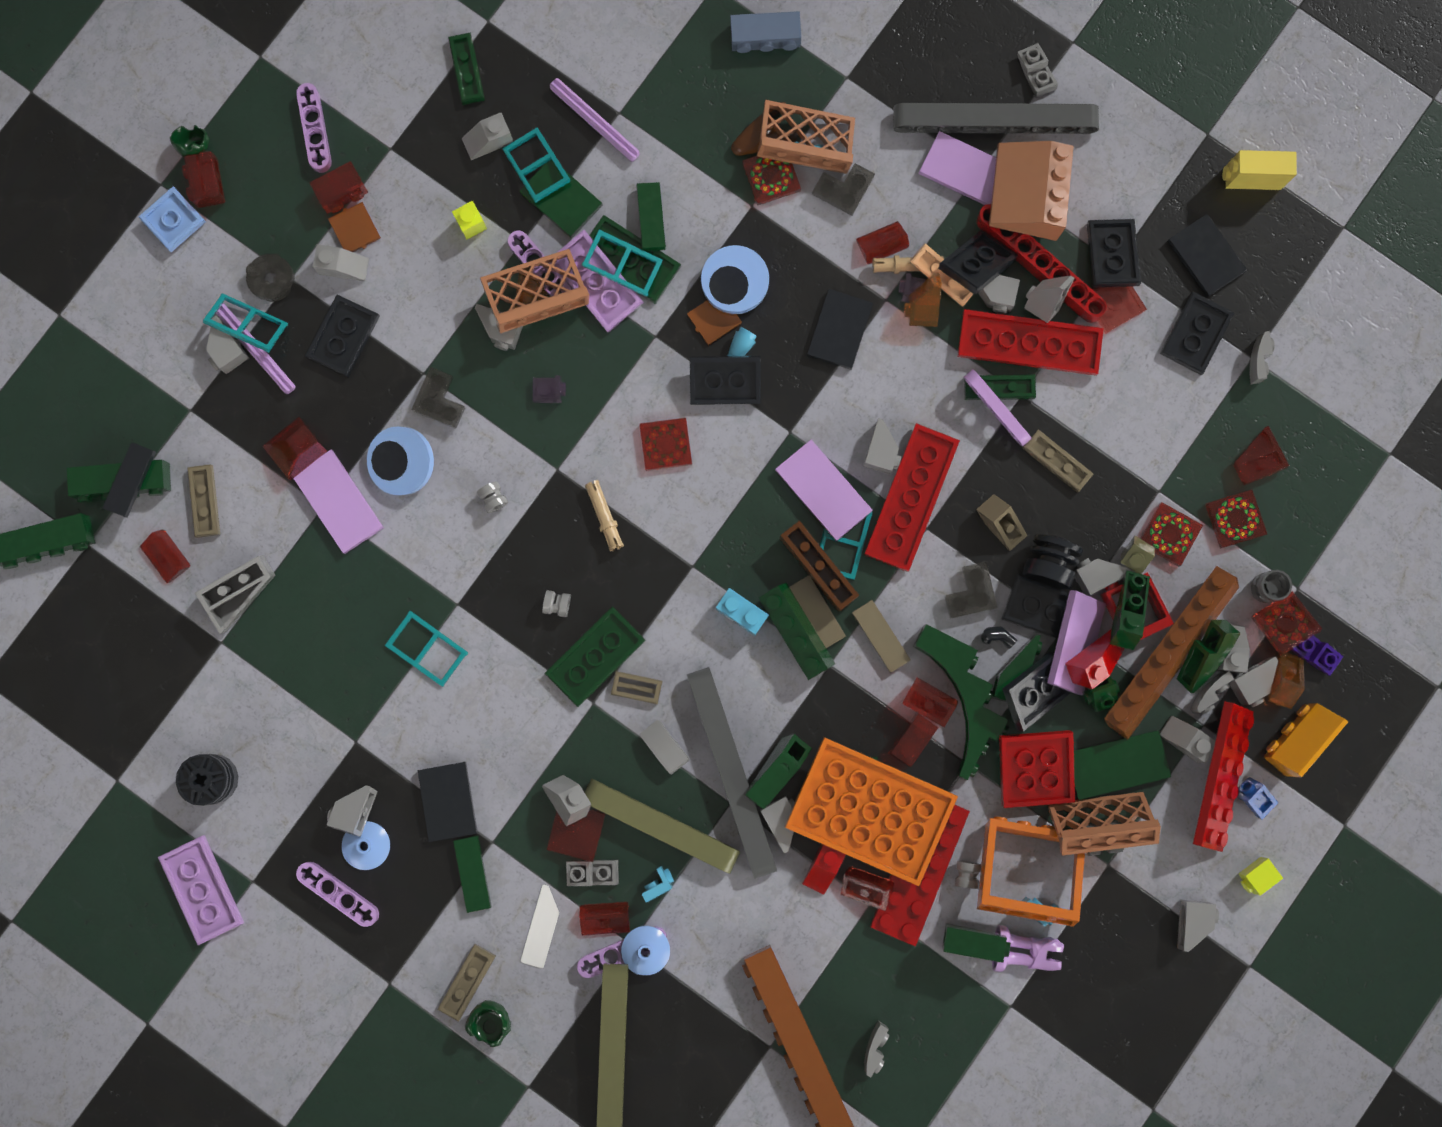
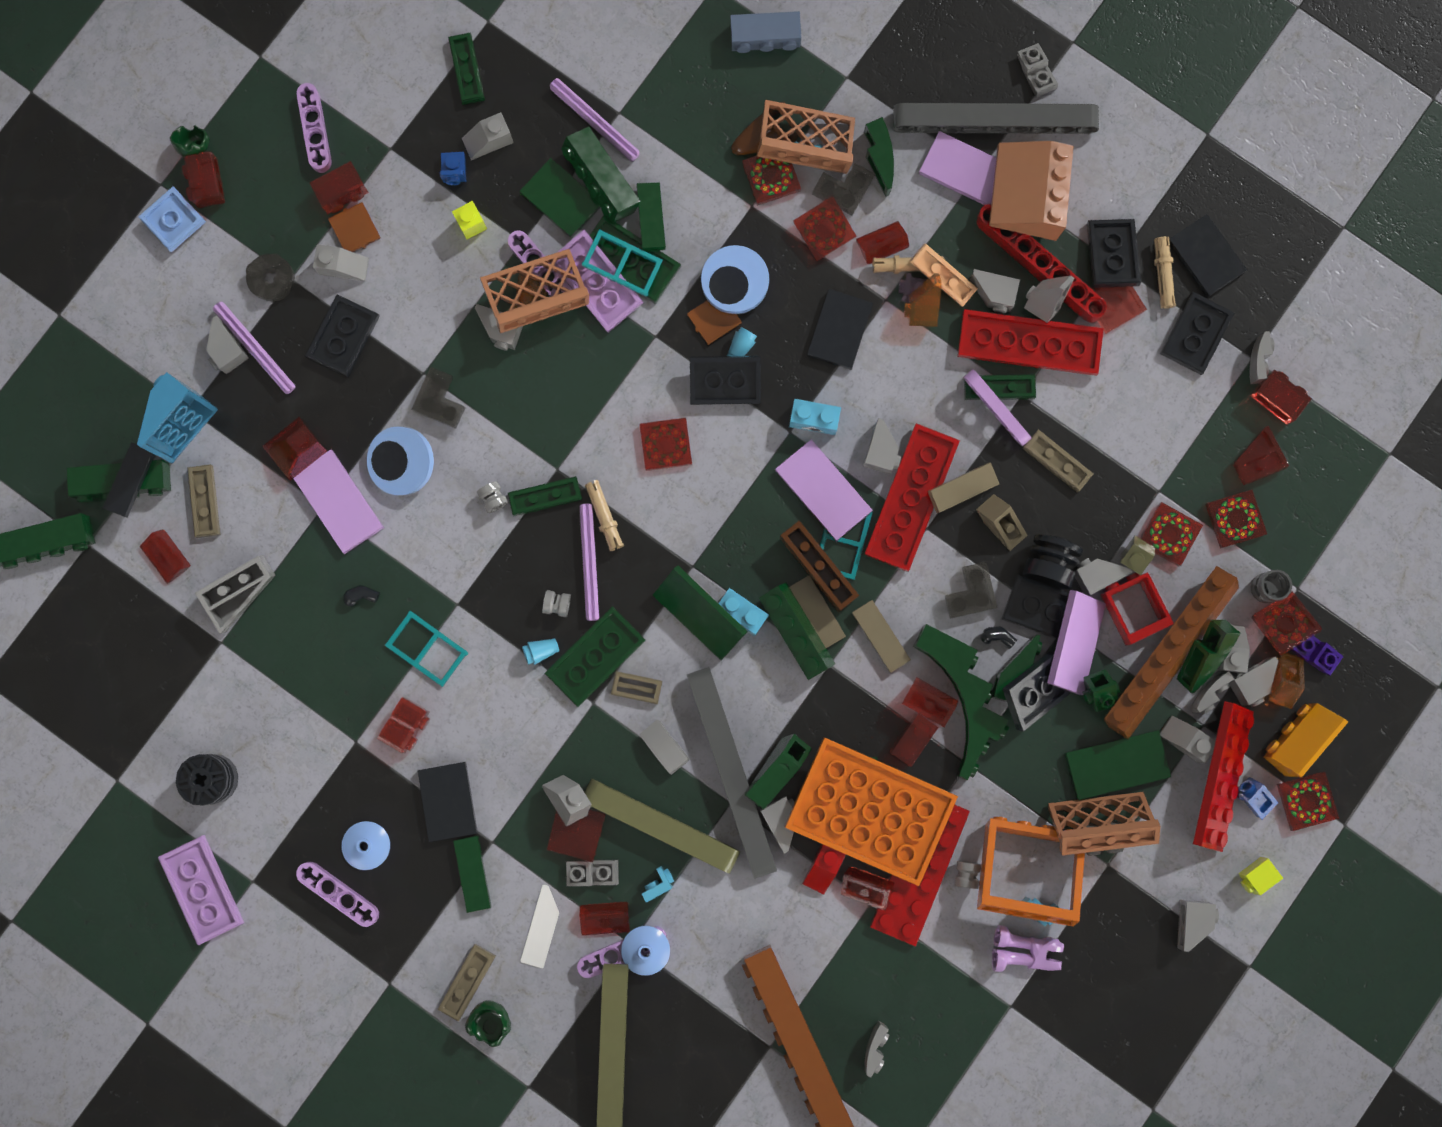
(172, 417): none -> dark azure slope
(238, 333): teal window -> none
(352, 811): light grey slope -> none
(354, 594): none -> black arm
(404, 725): none -> clear red brick
(453, 168): none -> blue bracket
(521, 173): teal window -> none
(539, 650): none -> medium azure cone
(544, 496): none -> dark green tile
(548, 390): clear purple bracket -> none
(589, 562): none -> lavender axle
(600, 175): none -> dark green brick
(699, 613): none -> dark green tile
(815, 417): none -> medium azure brick
(824, 228): none -> clear red tile
(880, 153): none -> dark green slope
(963, 487): none -> dark tan tile
(975, 943): dark green slope -> none
(978, 262): black tile -> none
(1037, 769): red plate -> none
(1094, 662): red slope -> none
(1130, 611): dark green slope -> none
(1164, 267): none -> tan pin
(1260, 170): light yellow brick -> none
(1281, 396): none -> clear red brick
(1307, 801): none -> tile

